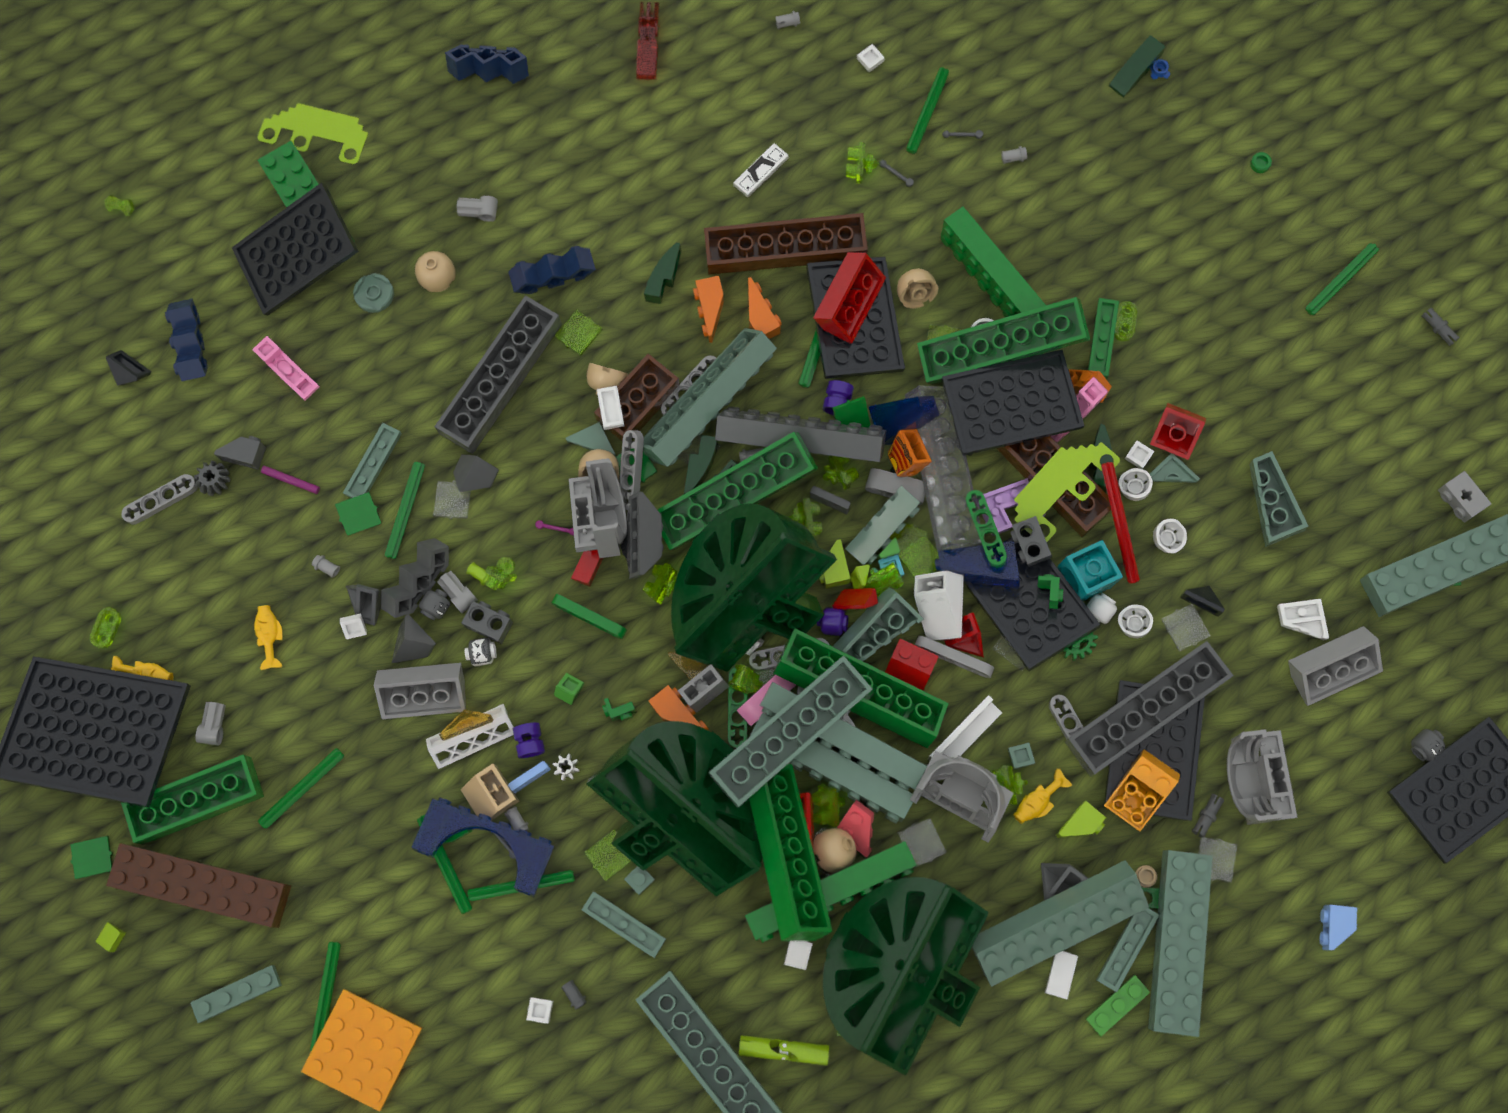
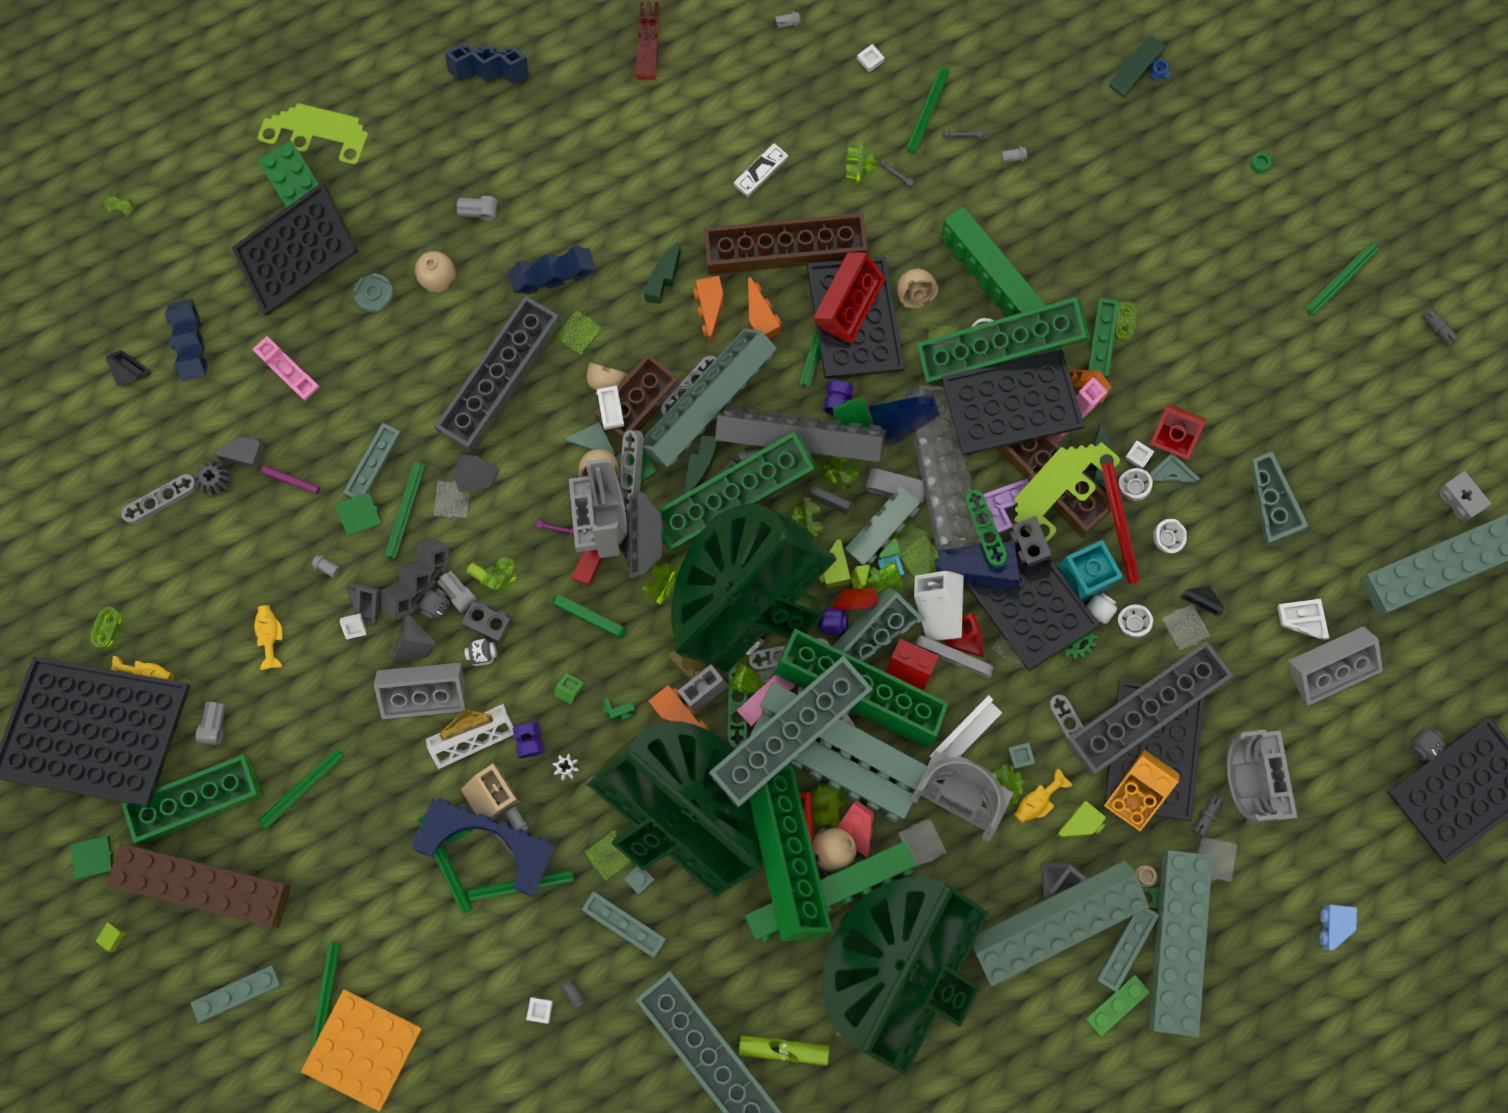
(529, 776): light blue tile -> none
(798, 954): white slope -> none
(908, 454): orange torso -> none
(1051, 582): green bracket -> none
(1061, 974): white tile -> none

